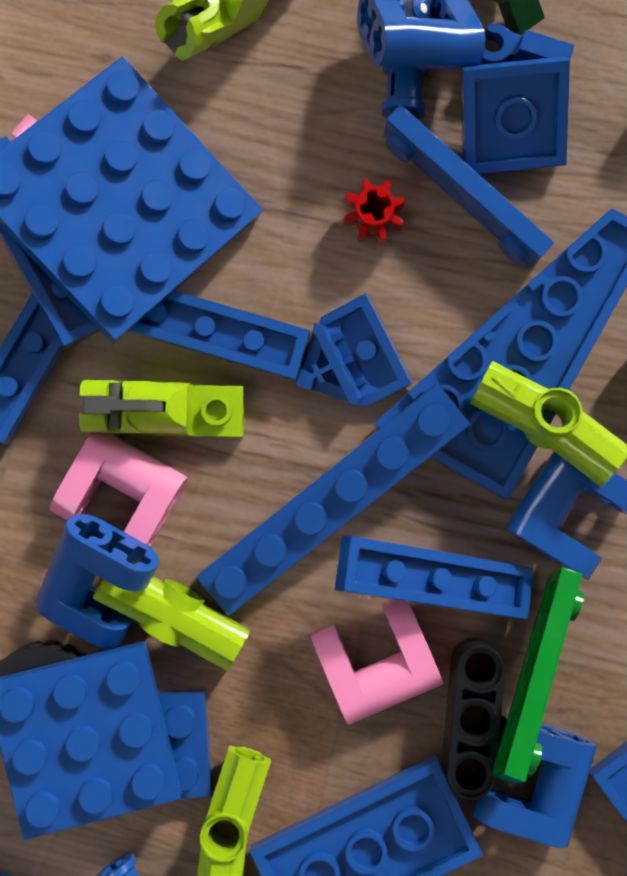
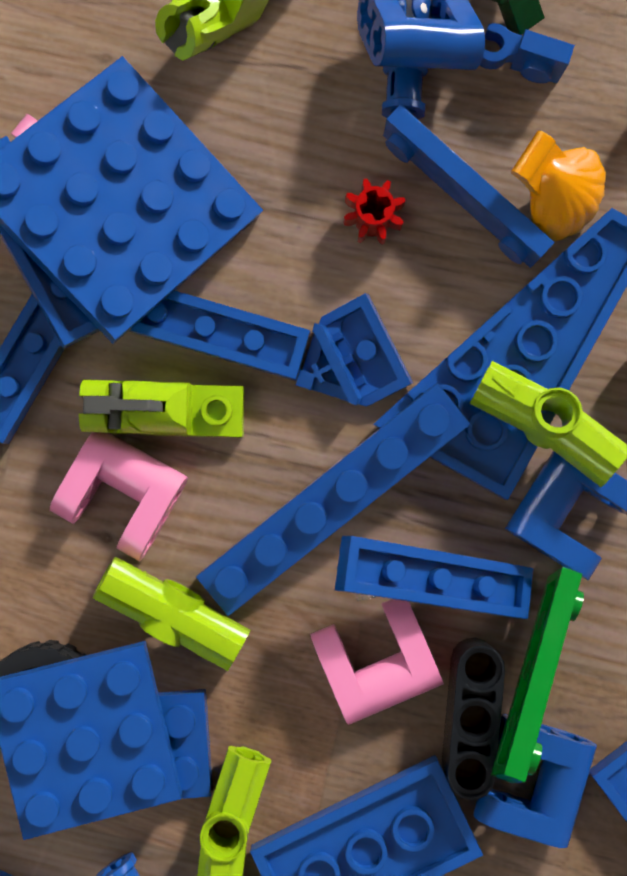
(87, 550): blue connector -> none
(515, 114): blue plate -> none
(561, 185): none -> light orange animal

